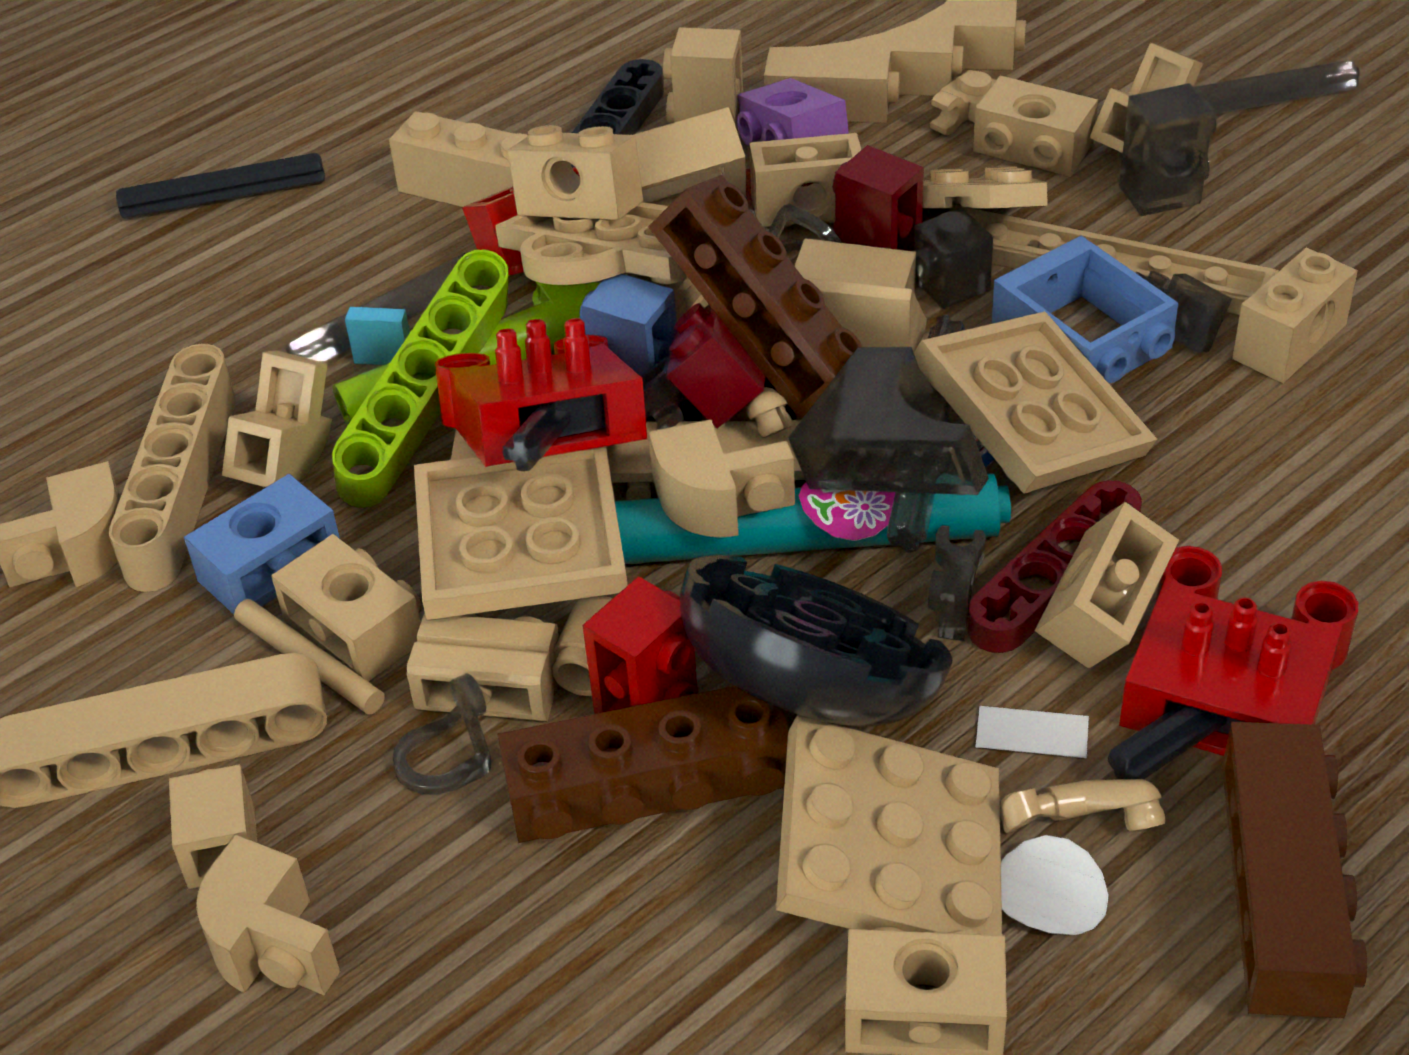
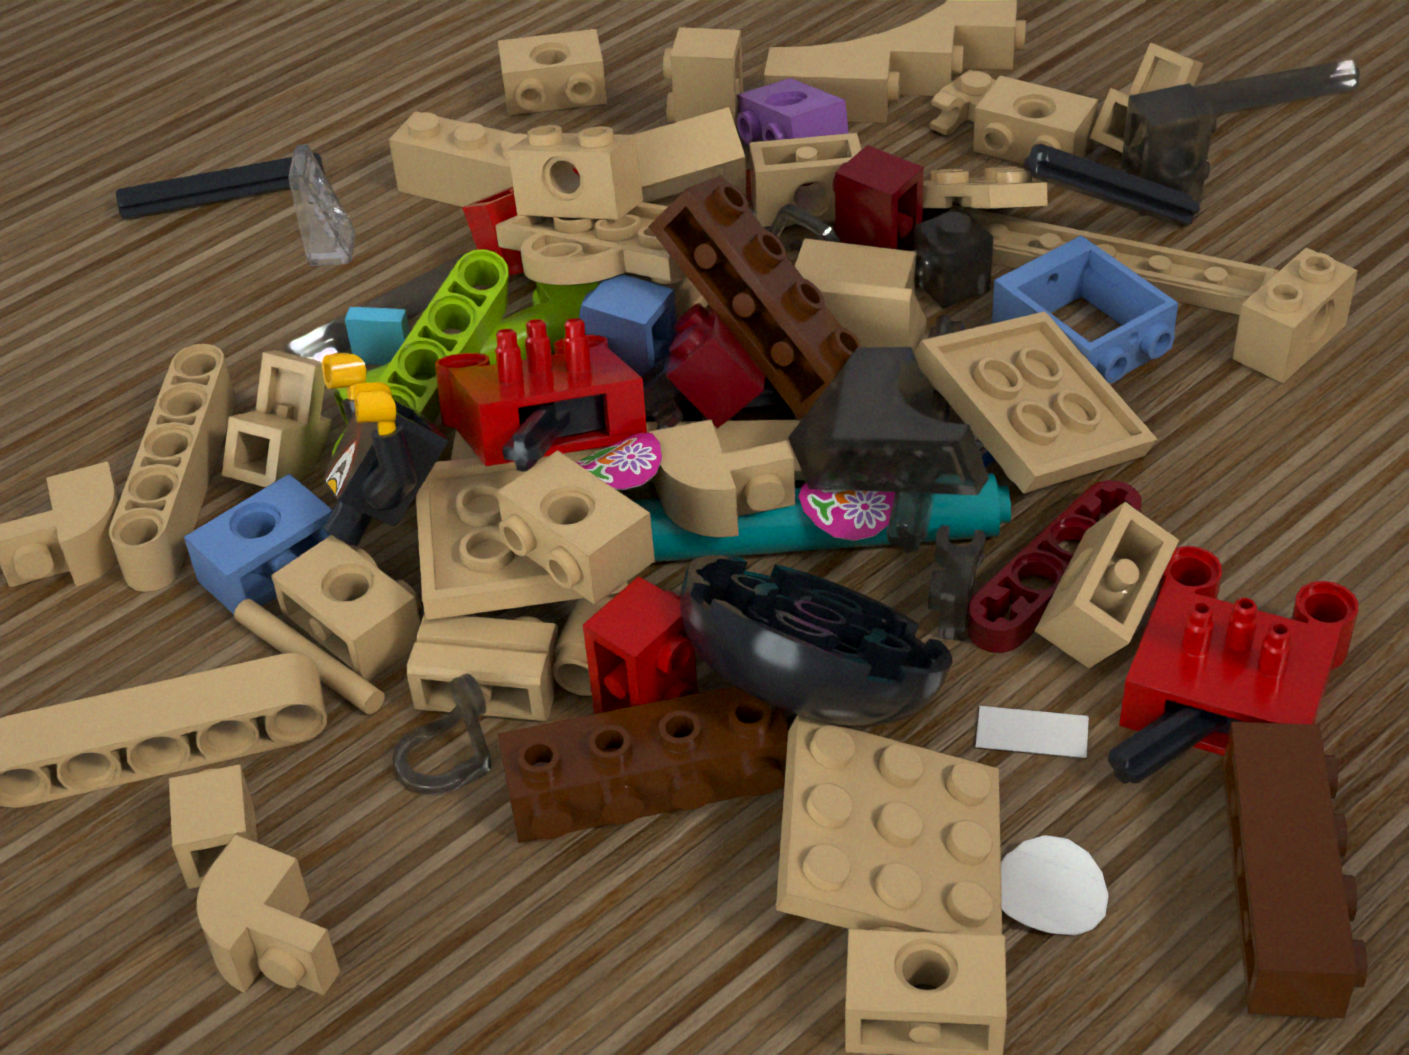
(321, 217): none -> clear slope
(380, 455): none -> black torso
(552, 72): none -> tan brick
(575, 527): none -> tan brick
(626, 462): none -> sticker
(634, 86): black beam -> none
(768, 411): tan arm -> none
(1082, 798): tan arm -> none
(1111, 185): none -> black axle
(1198, 311): clear smoke plate -> none

